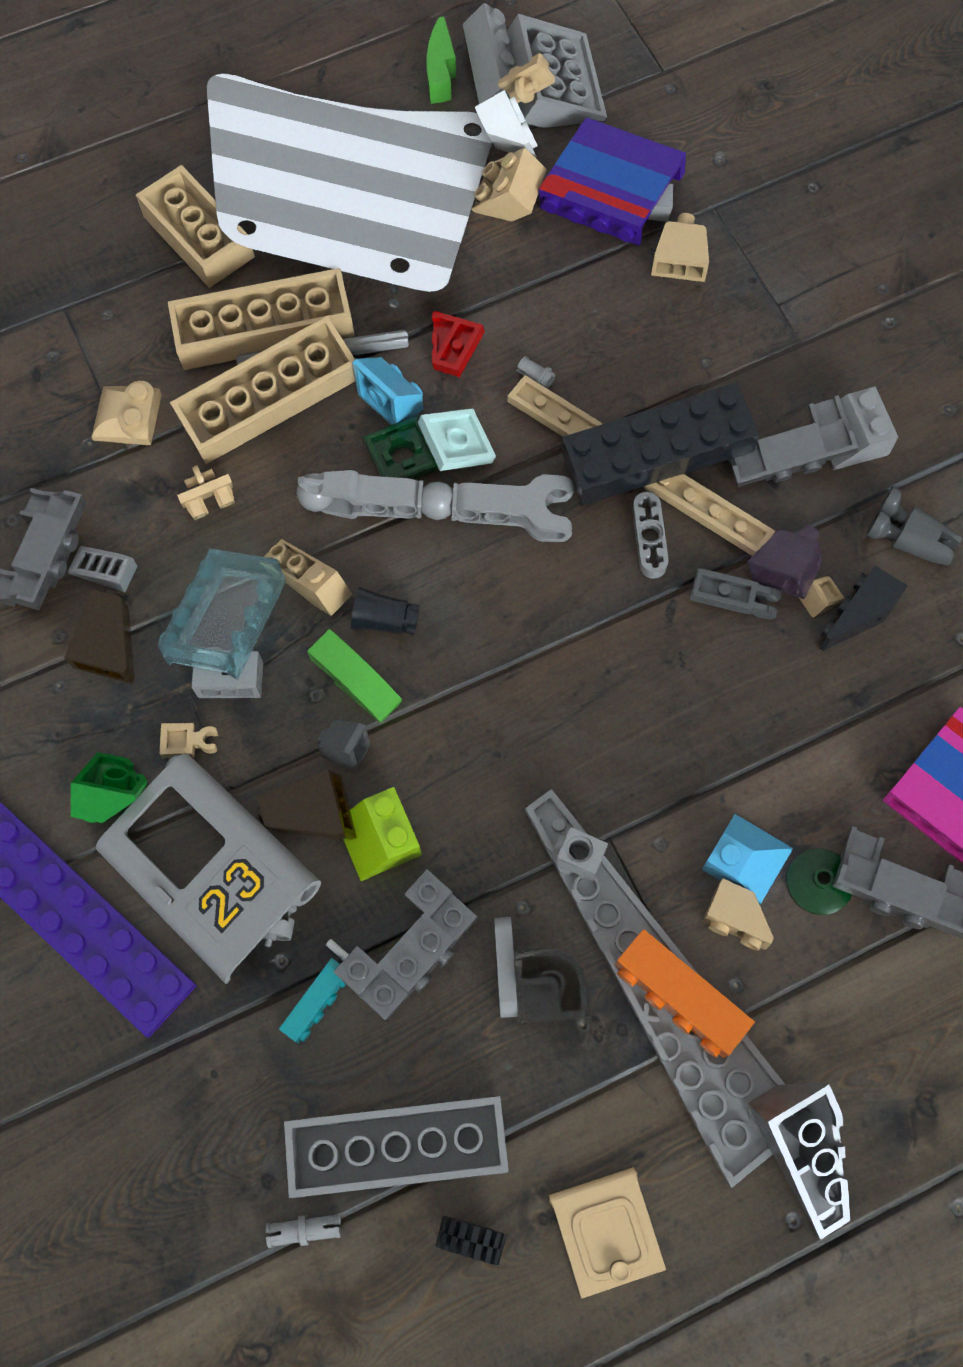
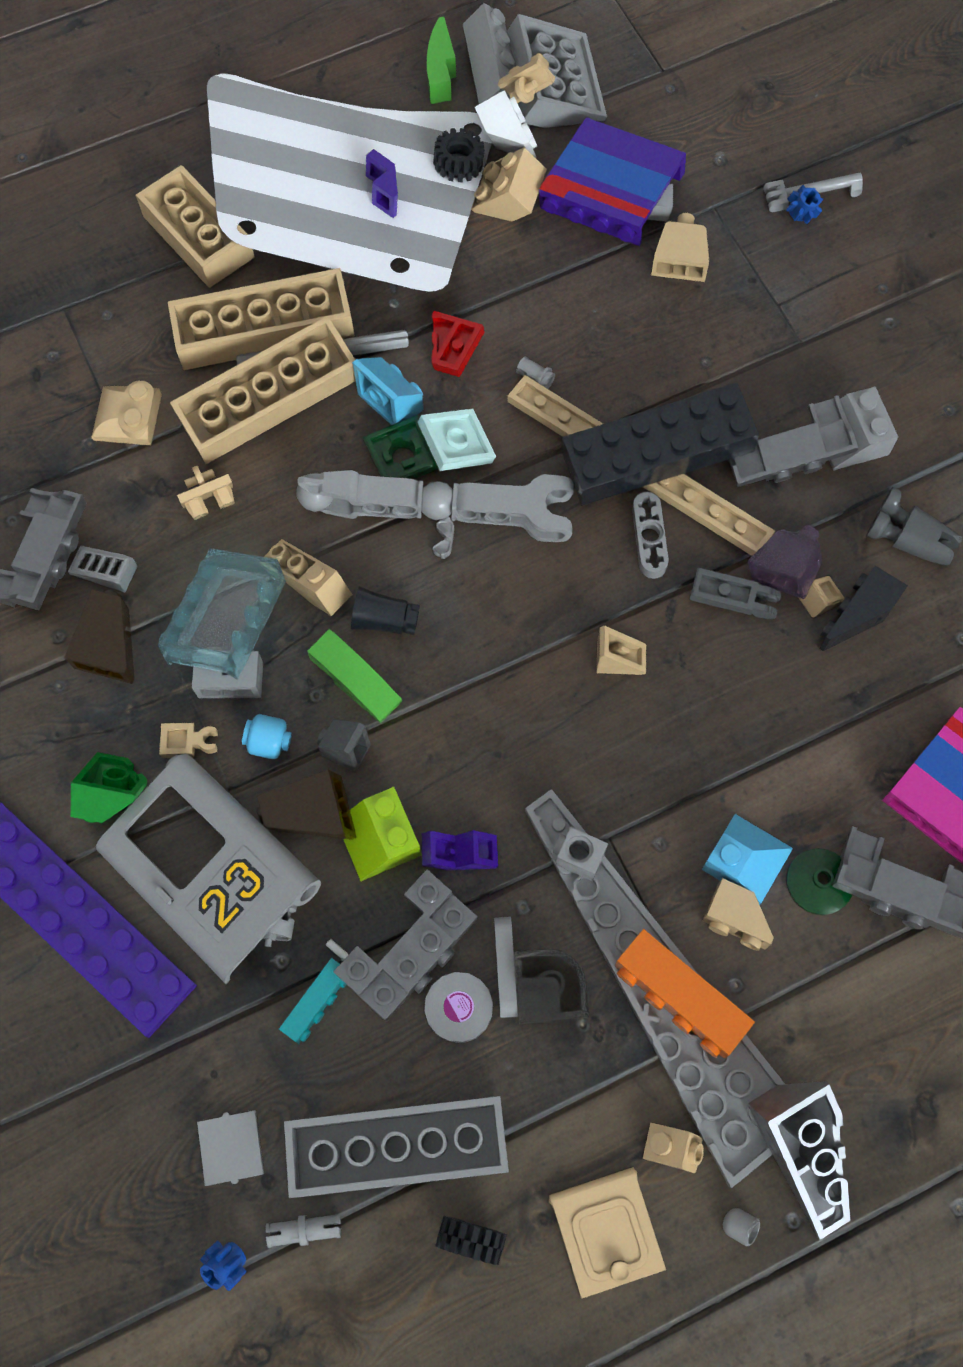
(223, 1265): none -> blue gear
(230, 1148): none -> light grey piece
(266, 736): none -> medium azure head
(384, 183): none -> dark purple slope
(446, 529): none -> light grey piece
(458, 166): none -> black tyre
(458, 1007): none -> light grey tile
(459, 851): none -> dark purple slope
(619, 653): none -> tan slope
(673, 1147): none -> tan bracket
(741, 1226): none -> light grey piece
(777, 193): none -> light grey hinge
(804, 204): none -> blue gear

